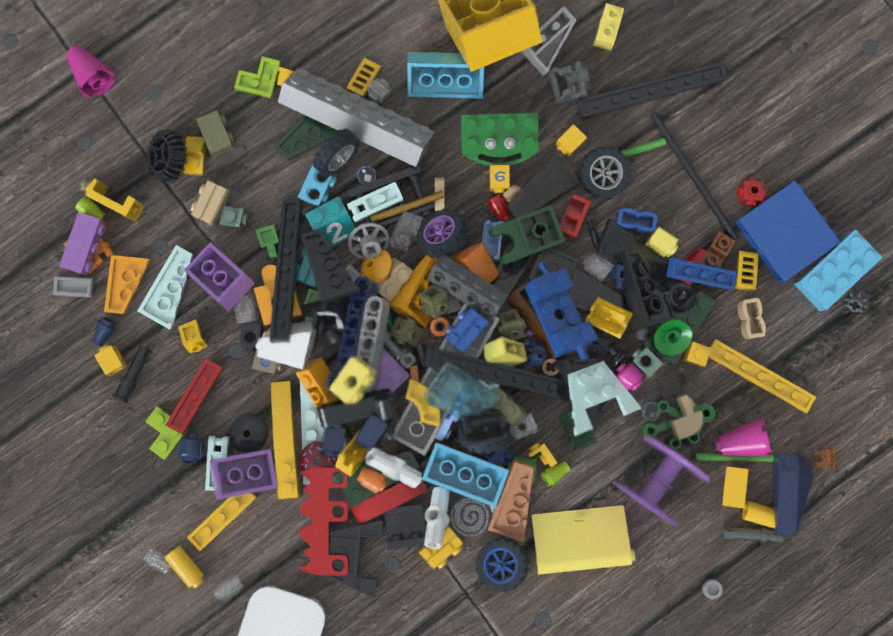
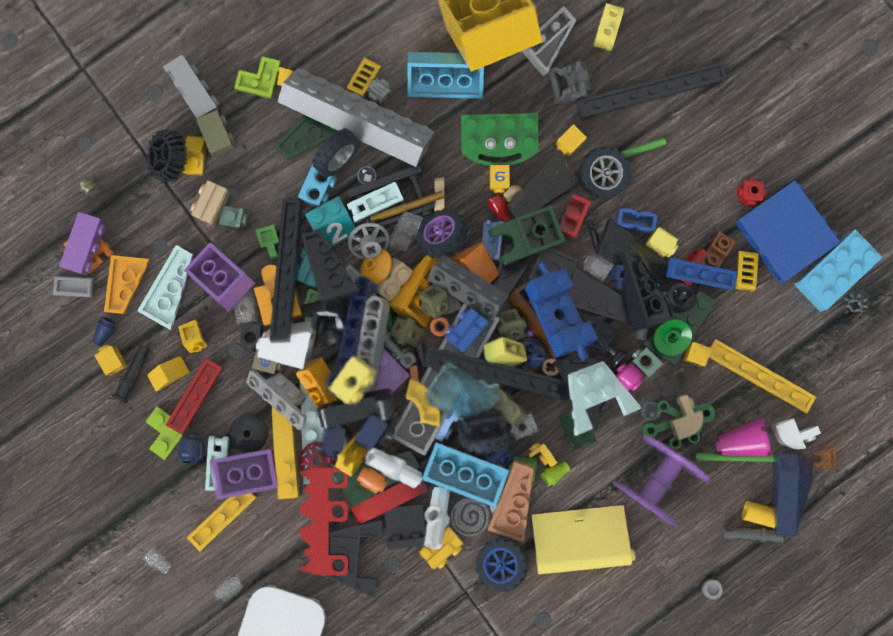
(88, 207): lime cone -> none
(89, 72): dark pink cone -> none
(130, 209): yellow panel -> none
(168, 373): none -> yellow slope
(185, 567): yellow brick -> none
(190, 86): none -> light grey wedge
(281, 395): none -> light grey bracket
(609, 317): yellow hinge -> none
(694, 176): black piece -> none
(735, 487): yellow hinge -> none
(752, 322): tan brick -> none
(789, 435): none -> white brick

